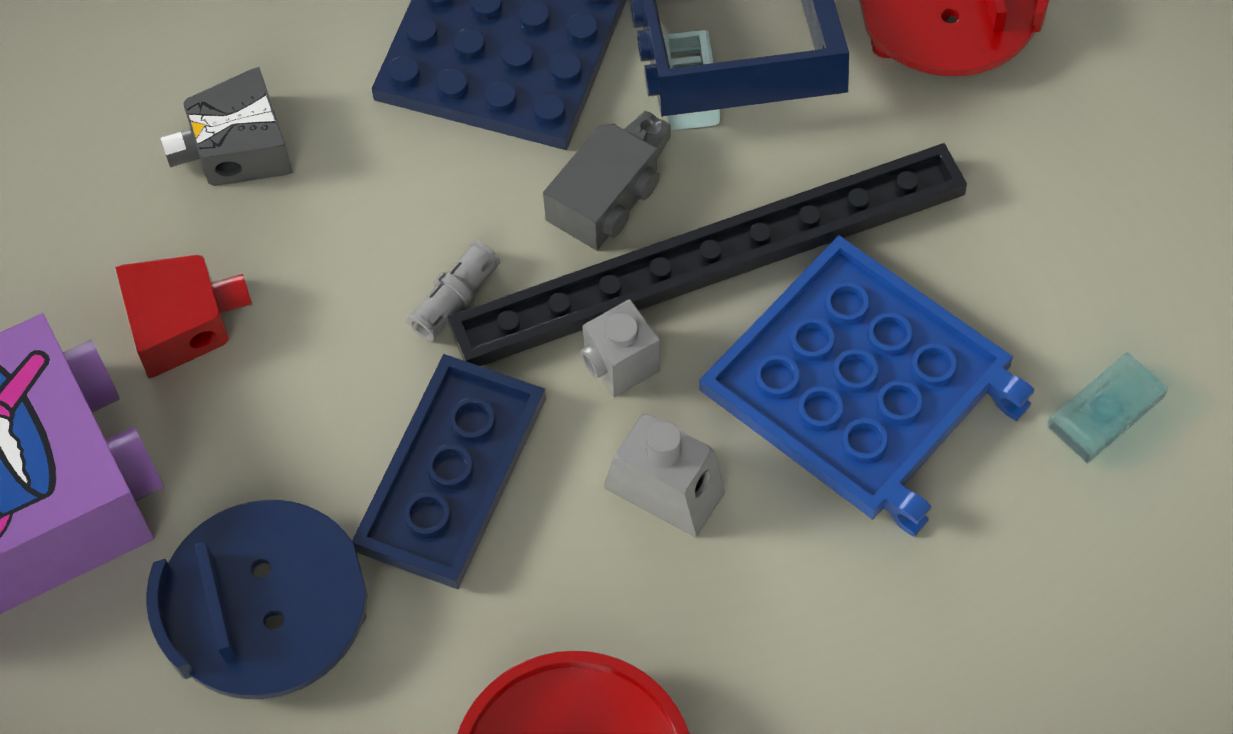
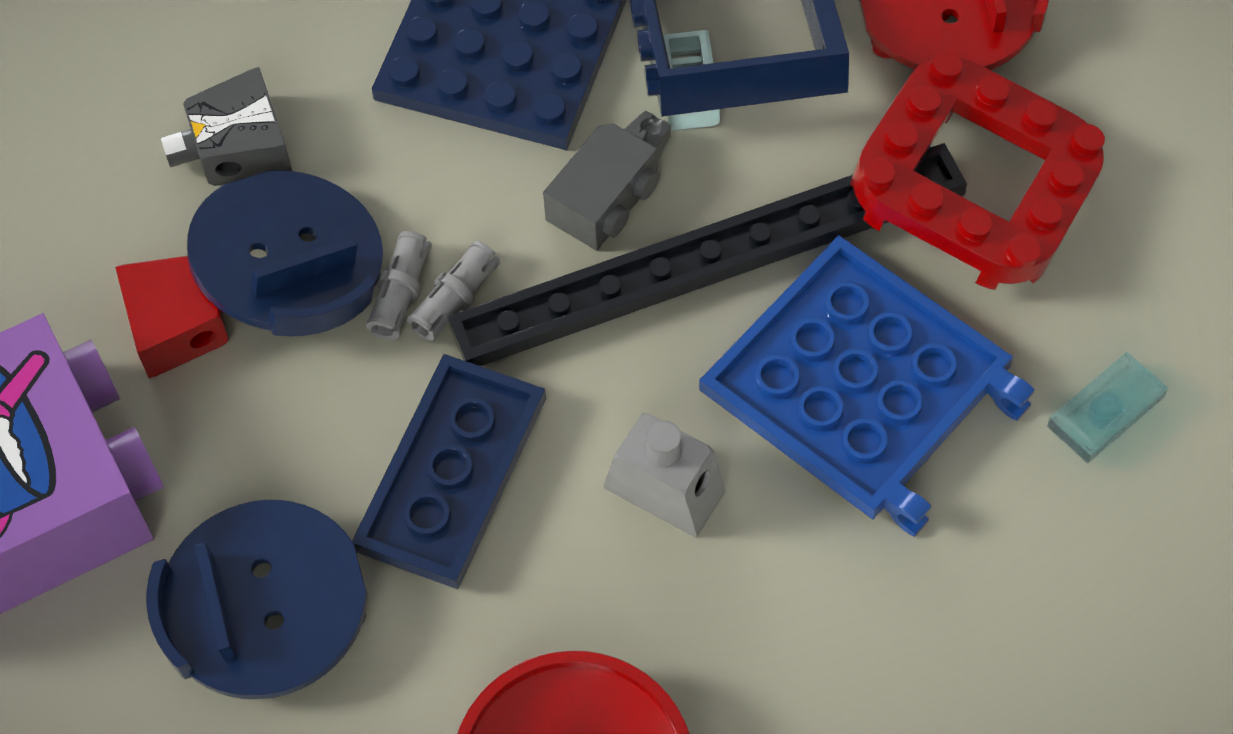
(299, 283): none -> dark blue piece
(398, 285): none -> light grey pin
(620, 348): light grey brick -> none
(997, 247): none -> red plate

